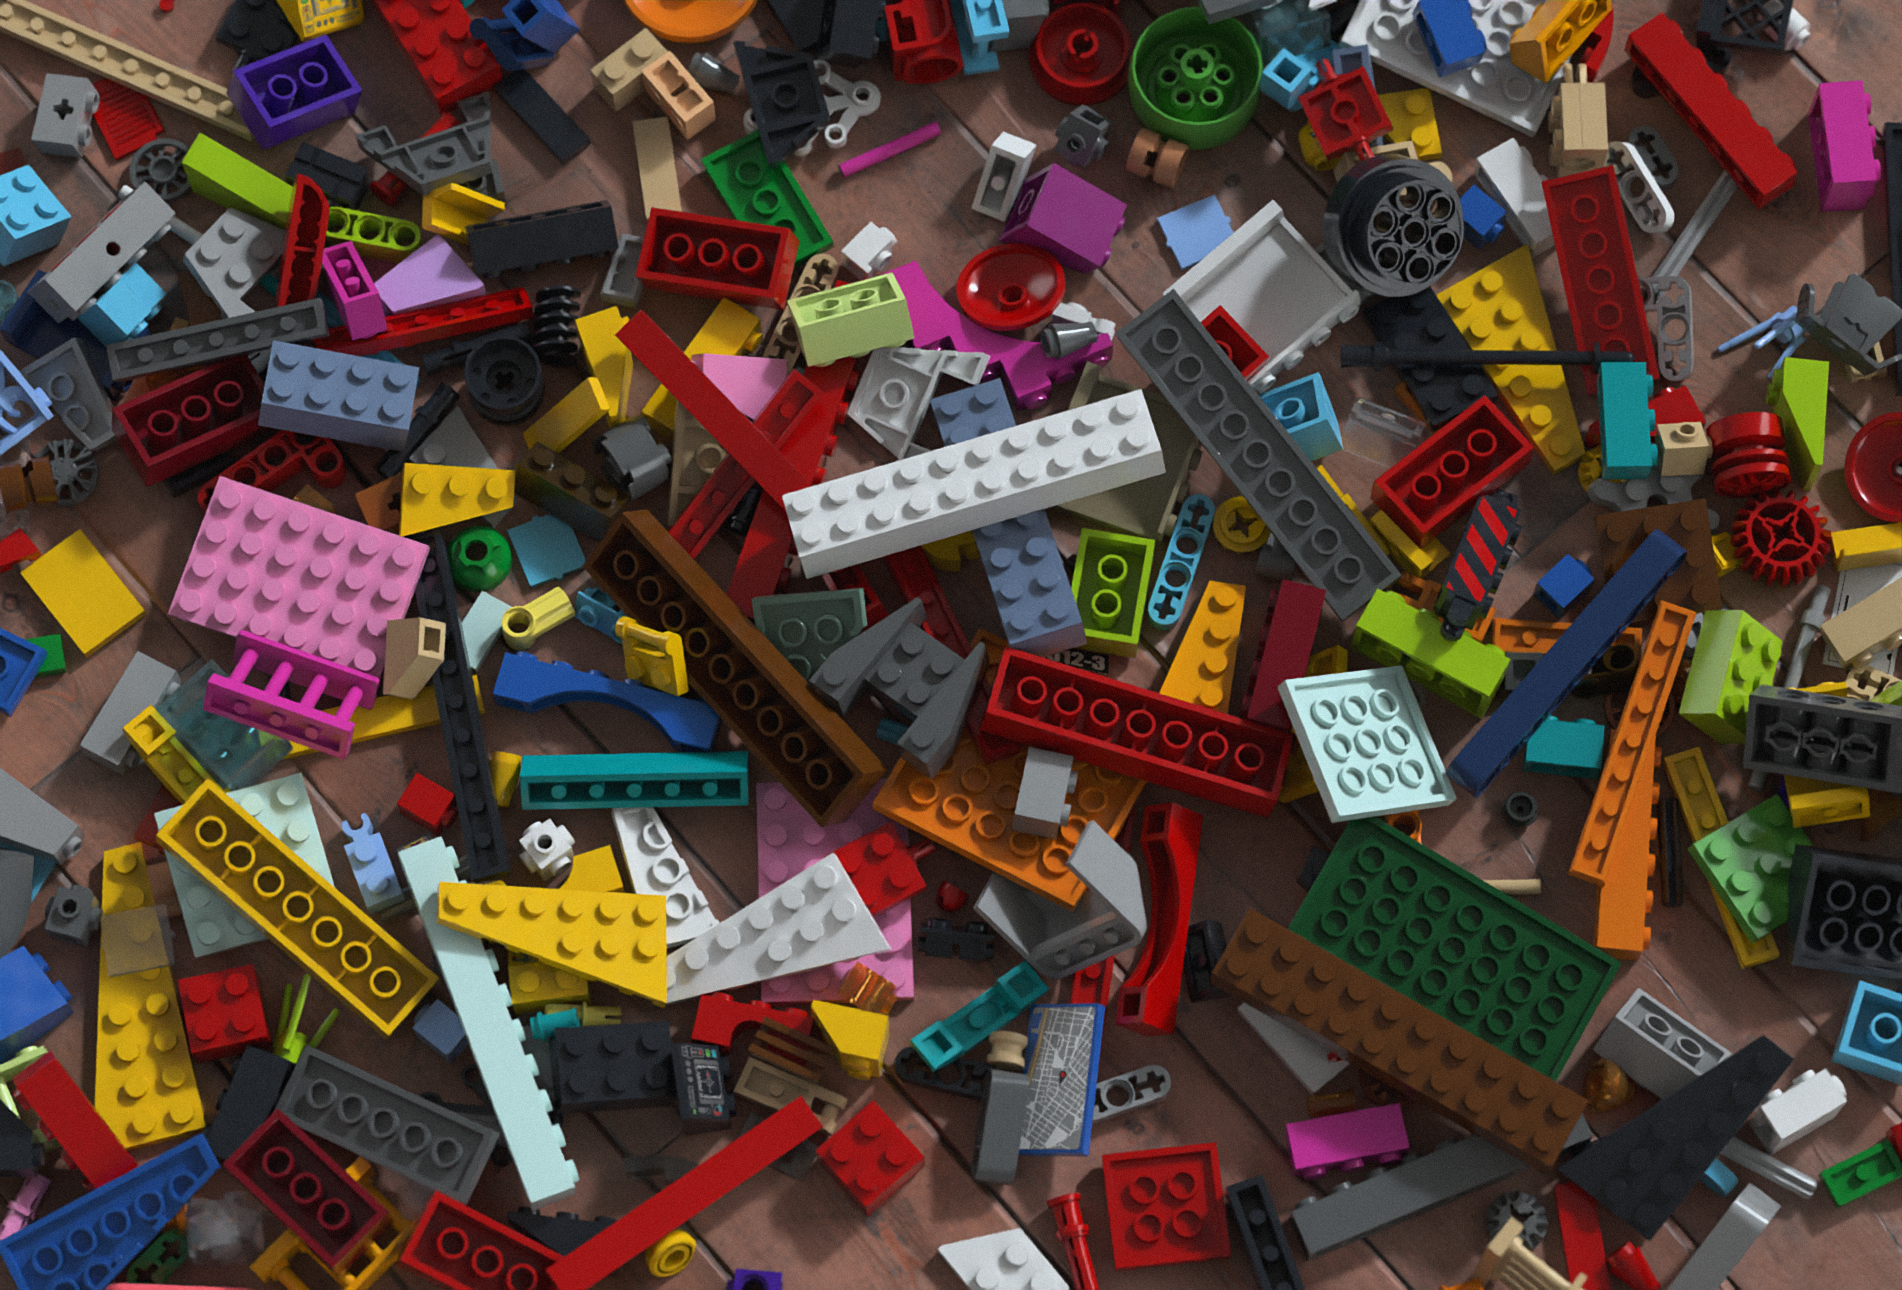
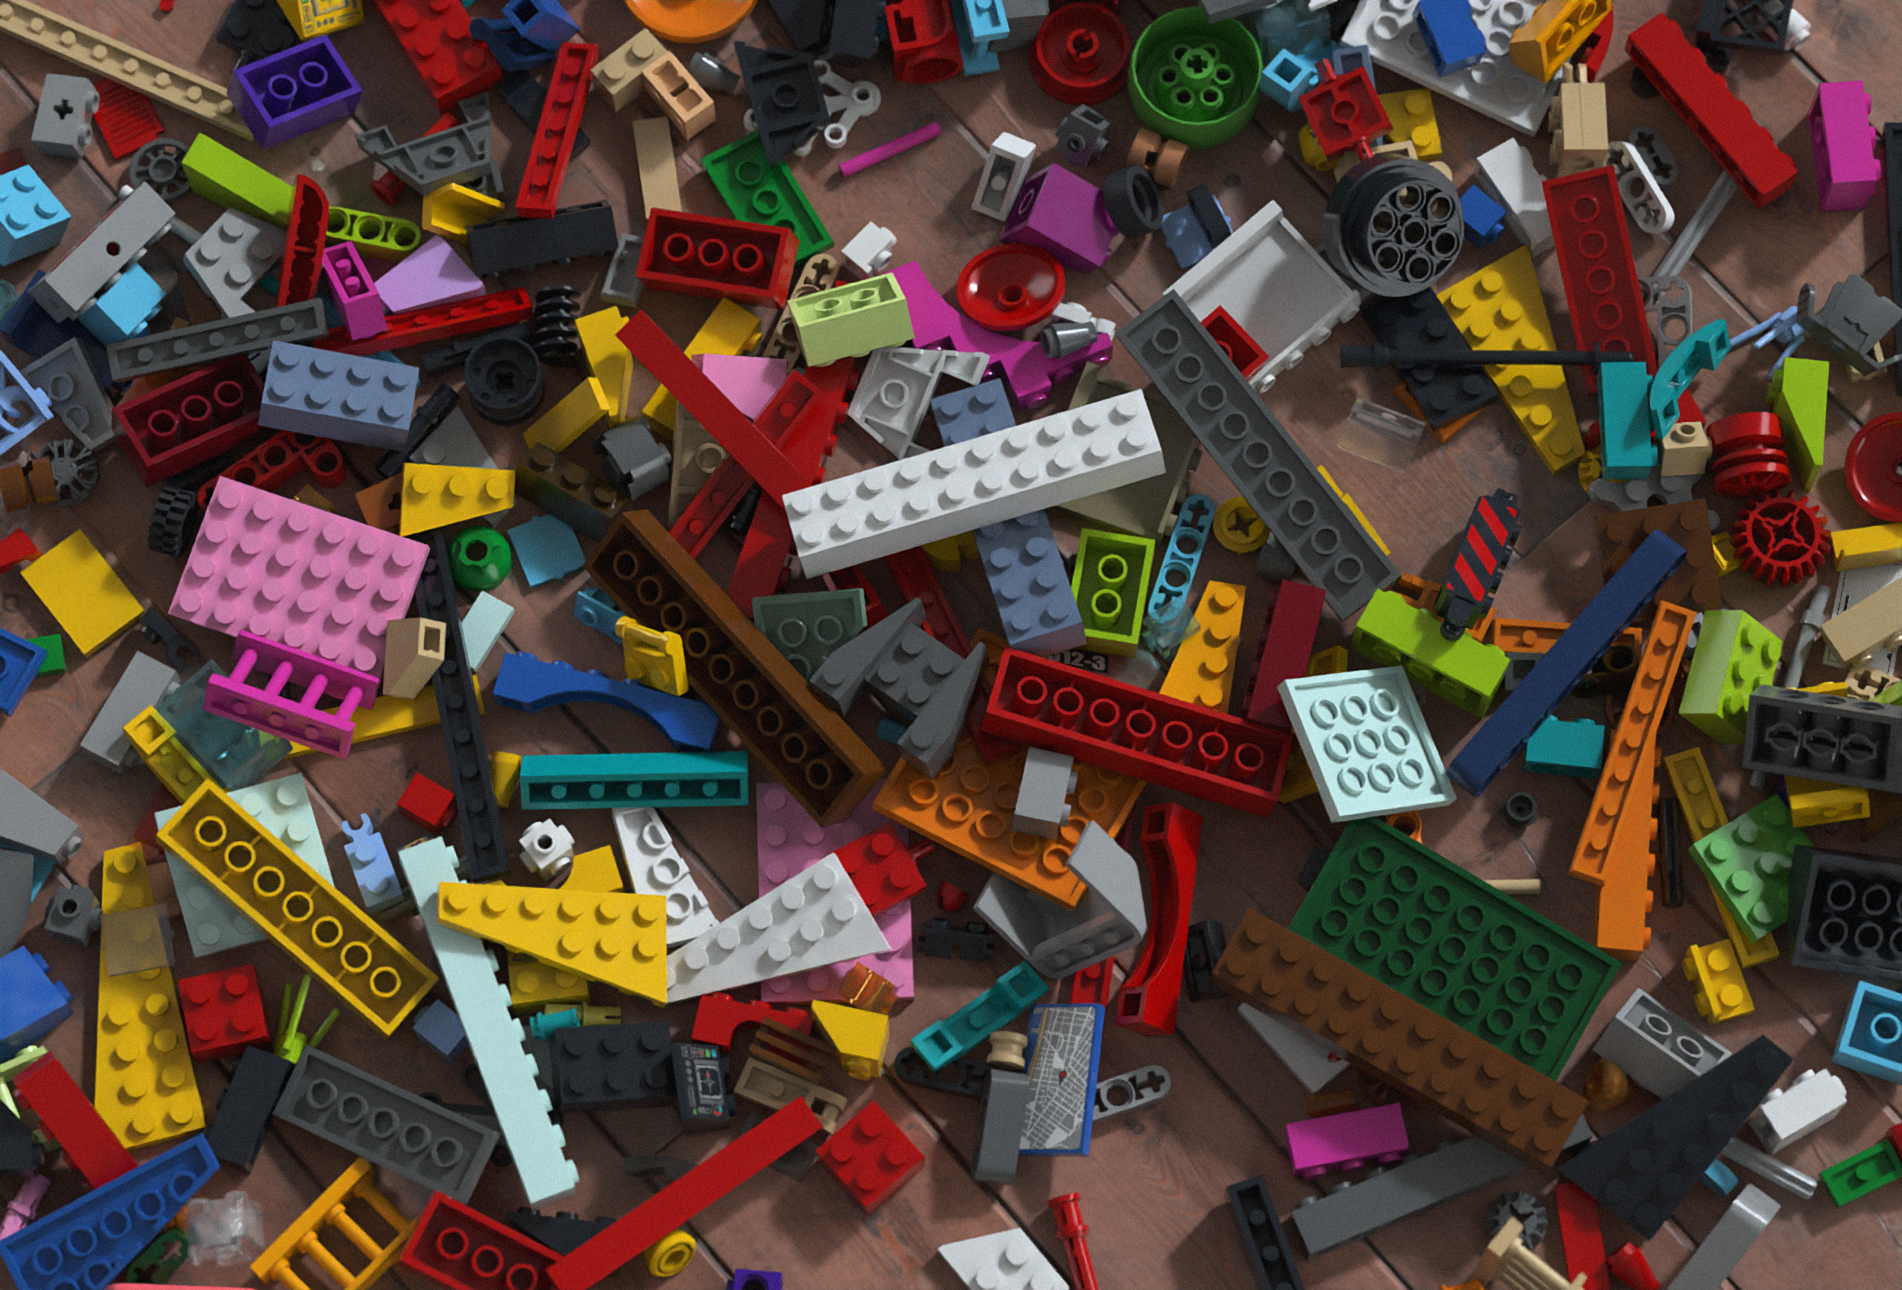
(156, 629): none -> black plate
(173, 521): none -> black tyre
(308, 1193): dark red brick -> none
(339, 178): black brick -> none
(539, 616): light yellow piece -> none
(557, 131): none -> red plate
(1133, 202): none -> black tyre
(1166, 1206): red plate -> none
(1169, 626): none -> clear light blue bracket
(1208, 215): none -> black beam
(1306, 415): medium azure slope -> none
(1411, 558): yellow panel -> none
(1450, 472): red brick -> none
(1564, 585): blue brick -> none
(1700, 350): none -> teal slope
(1718, 982): none -> yellow bracket

